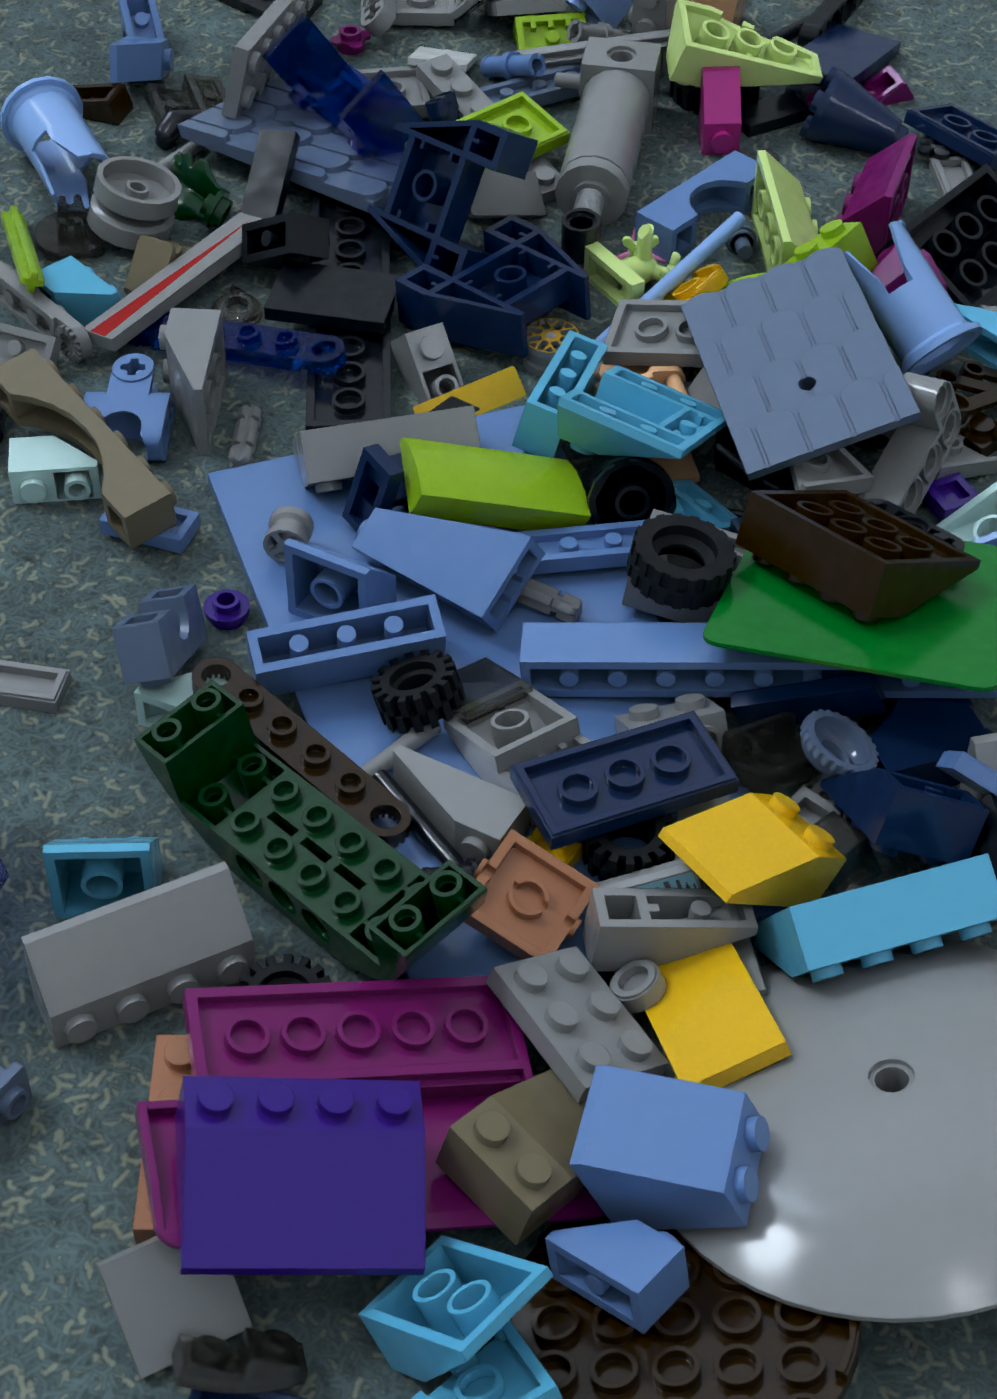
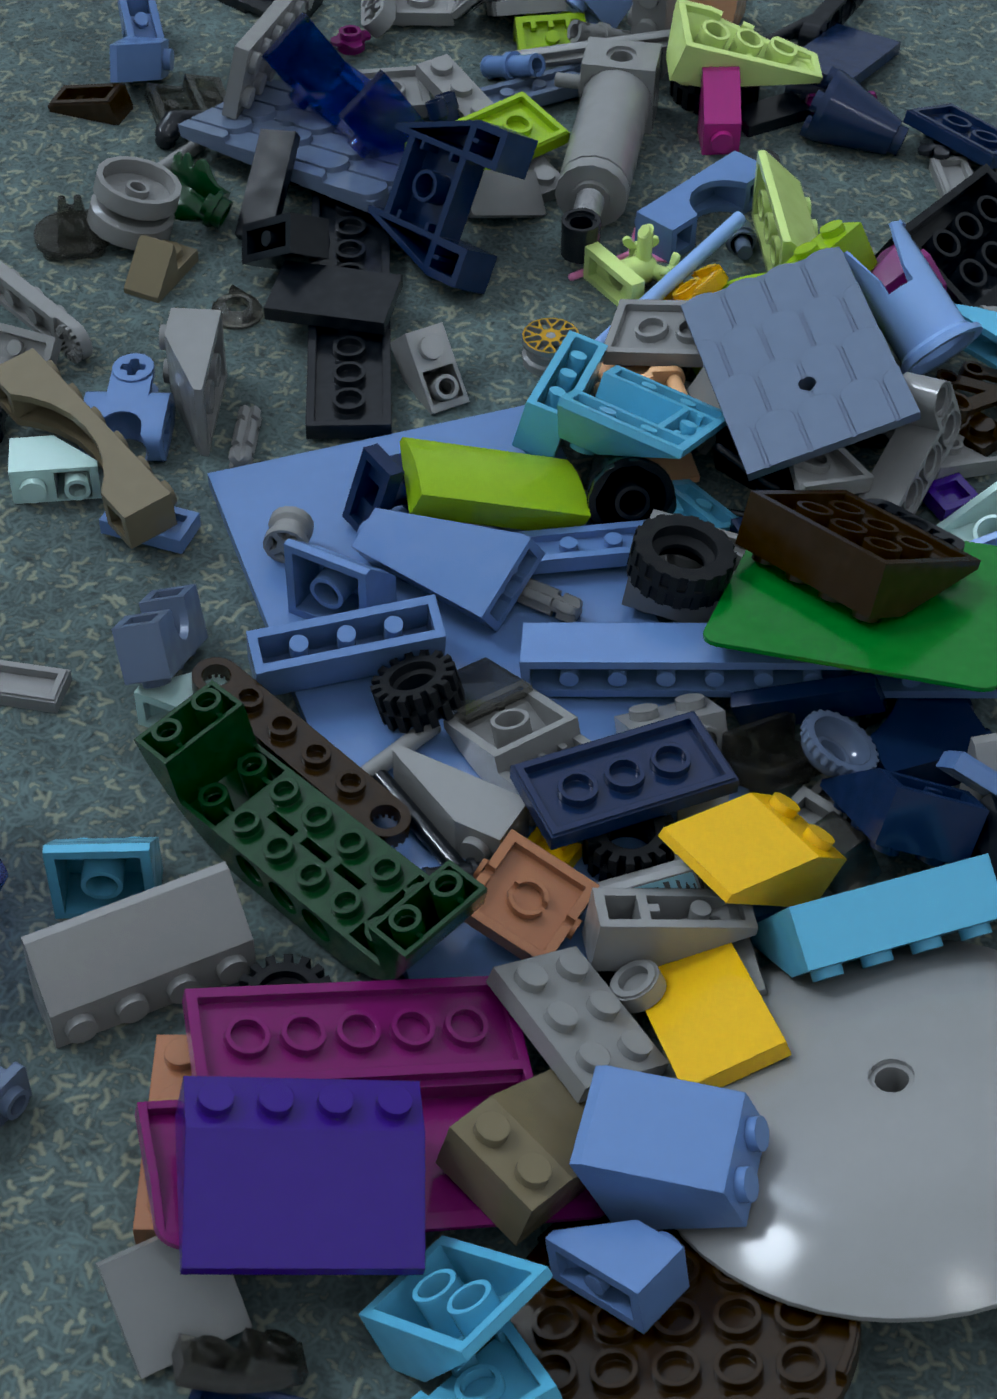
(22, 249): lime axle -> none
(56, 109): light blue piece -> none
(78, 290): medium azure slope -> none
(169, 286): light grey tile -> none
(226, 609): dark purple plate -> none
(267, 346): clear blue plate -> none
(333, 453): light grey slope -> none
(462, 59): white piece -> none
(483, 394): yellow sticker -> none
(498, 295): dark blue wedge -> none
(881, 191): magenta slope -> none
(889, 87): magenta slope -> none

